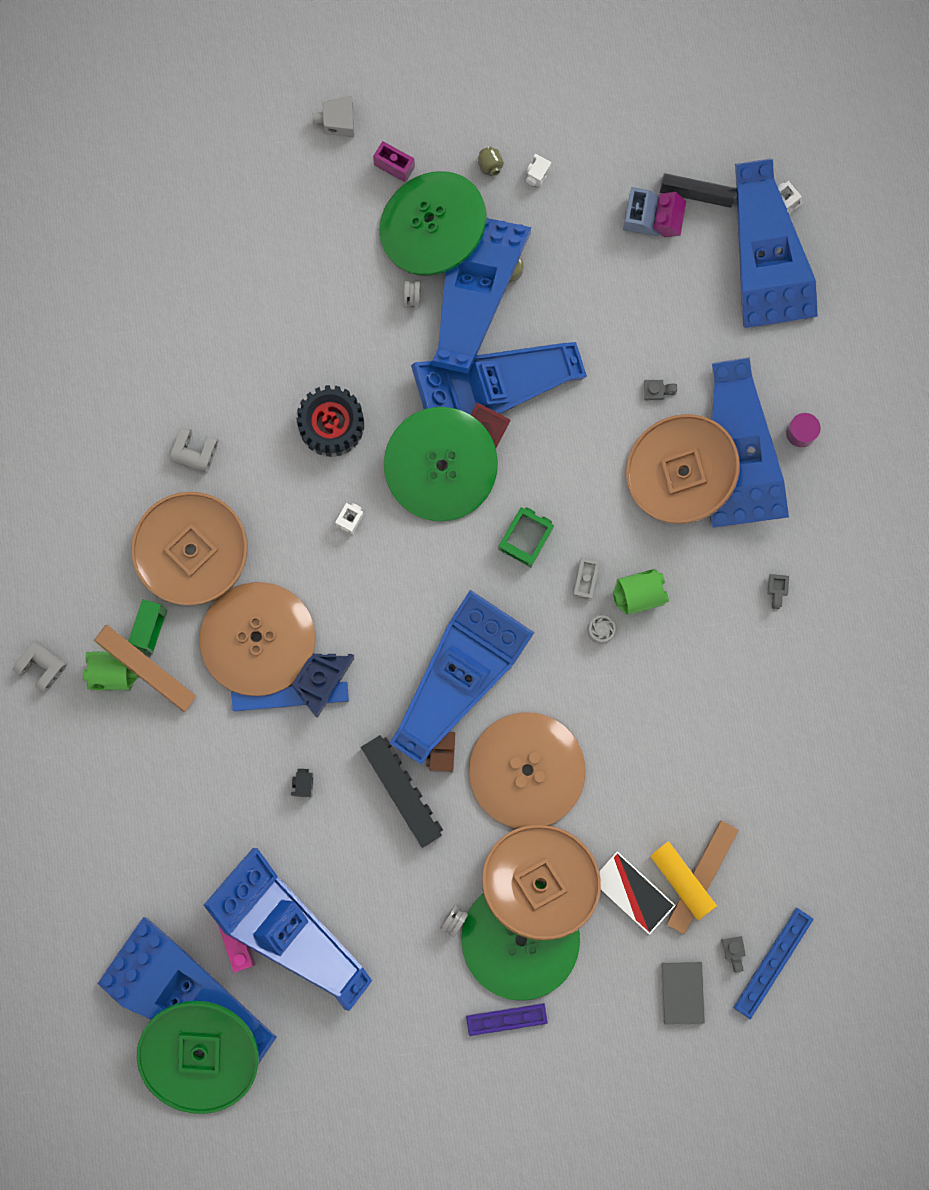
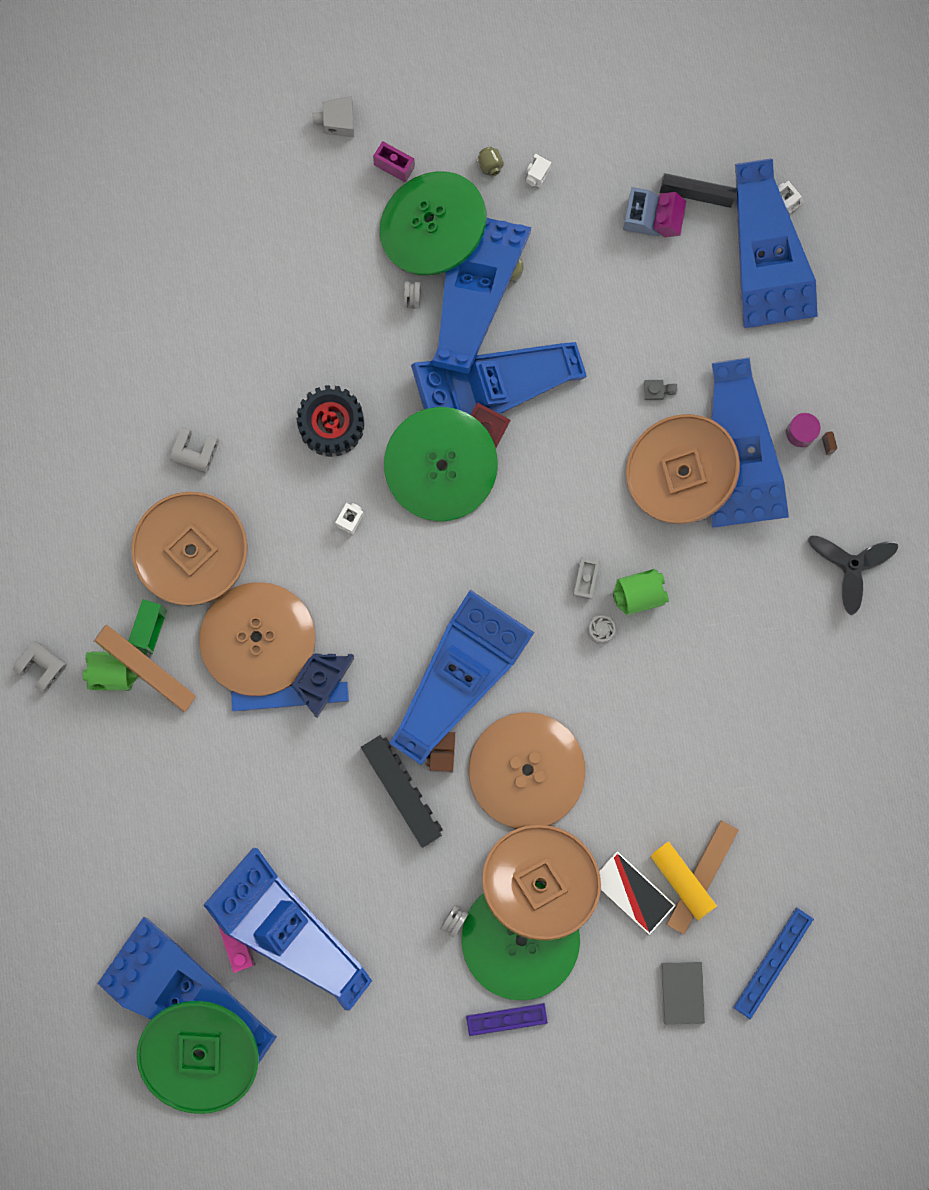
(302, 783): black brick -> none
(515, 552): green window -> none
(733, 950): dark grey plate -> none
(778, 587): dark grey plate -> none
(829, 442): none -> reddish brown tile
(852, 566): none -> black piece

